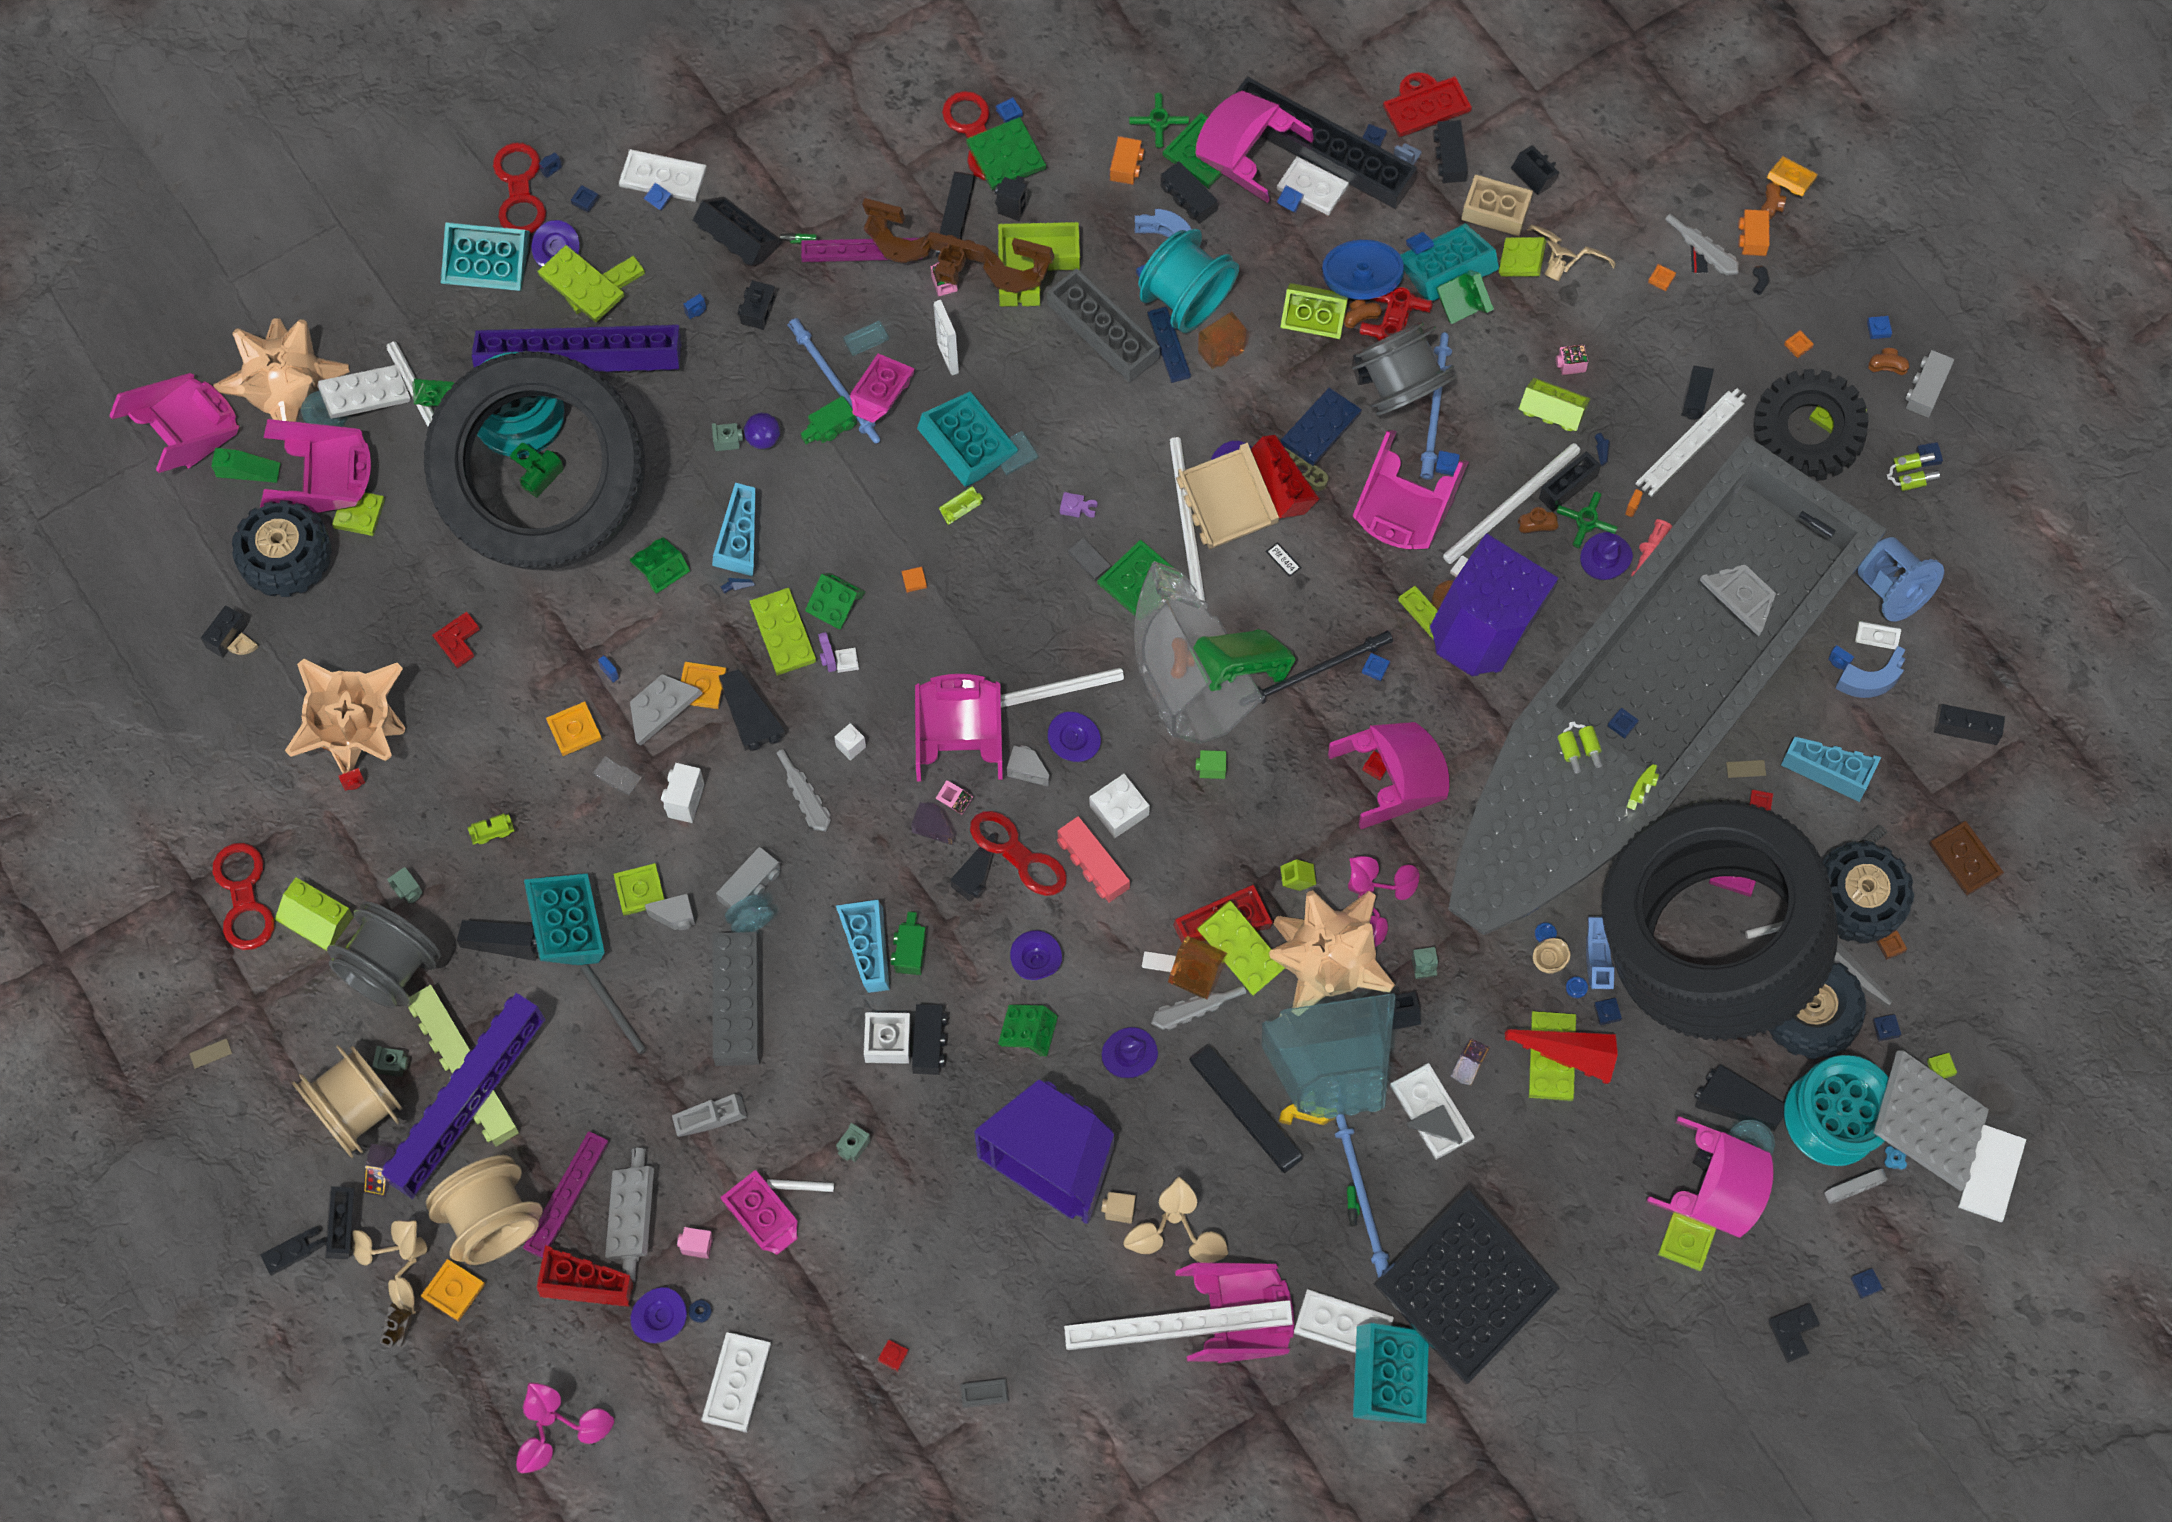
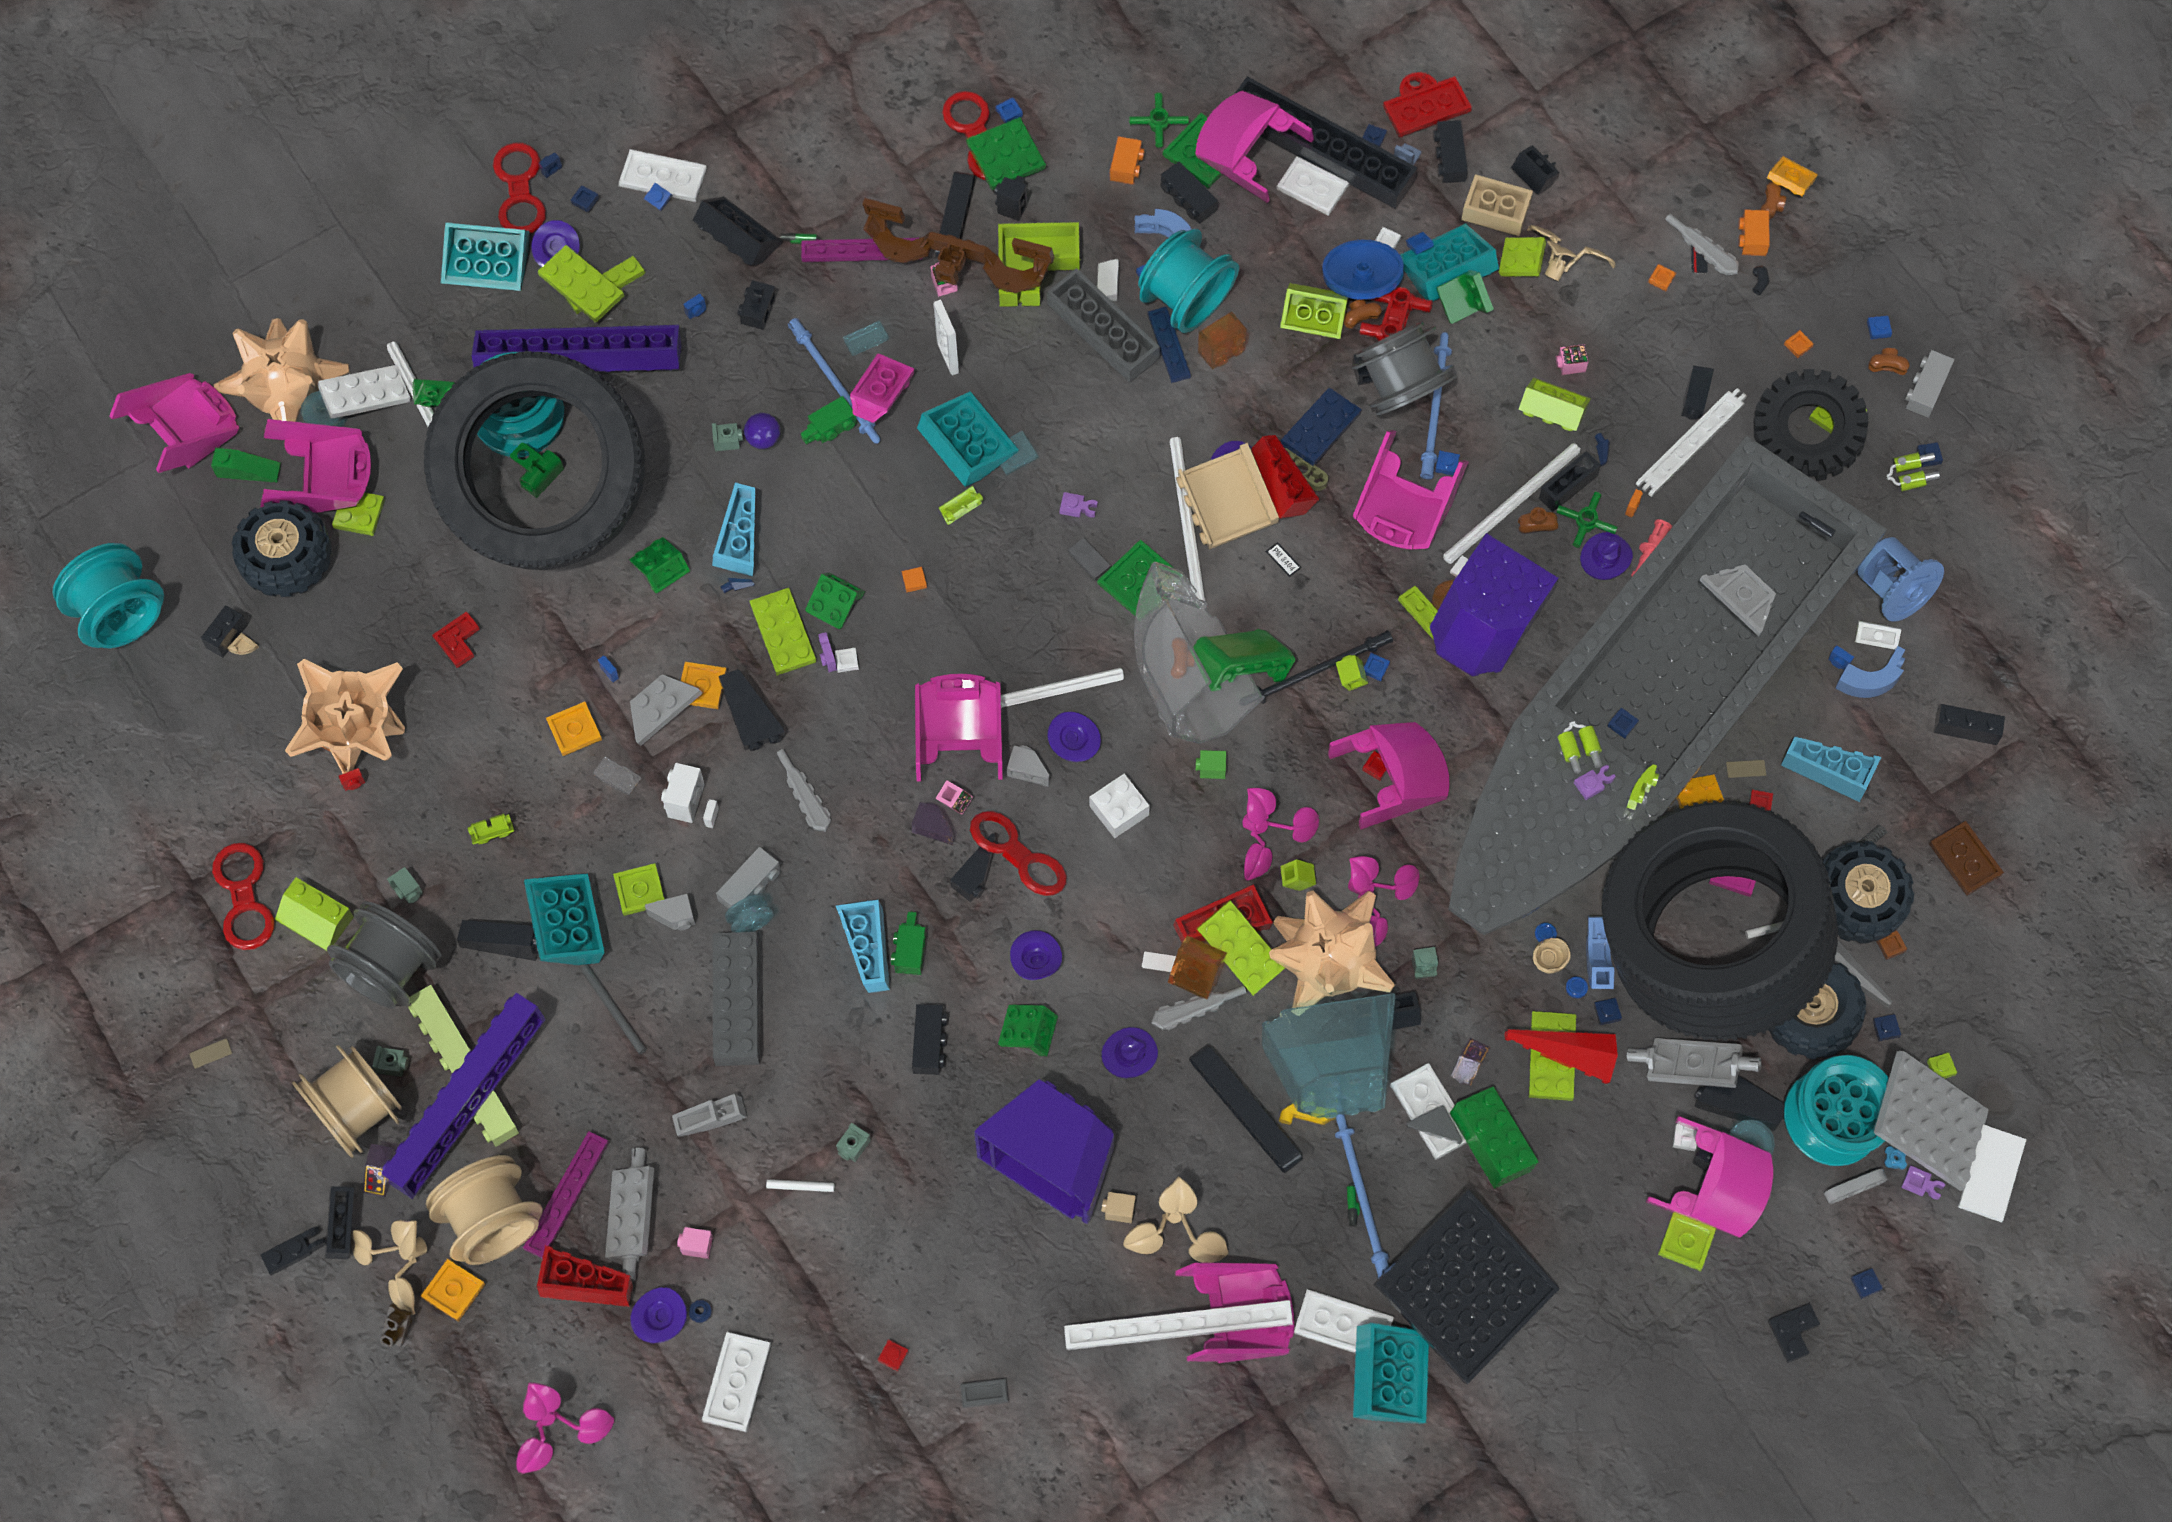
(108, 596): none -> teal wheel
(710, 813): none -> white tile
(761, 1213): dark pink slope -> none
(850, 741): white brick -> none
(887, 1038): white brick -> none
(1093, 859): coral brick -> none
(1108, 278): none -> white slope
(1259, 806): none -> dark pink plant
(1290, 198): blue plate -> none
(1351, 672): none -> lime brick
(1388, 237): none -> white tile
(1493, 1137): none -> green brick
(1592, 783): none -> medium lavender plate
(1684, 1138): none -> white tile
(1694, 1062): none -> light grey plate
(1700, 790): none -> light orange plate
(1919, 1182): none -> medium lavender plate

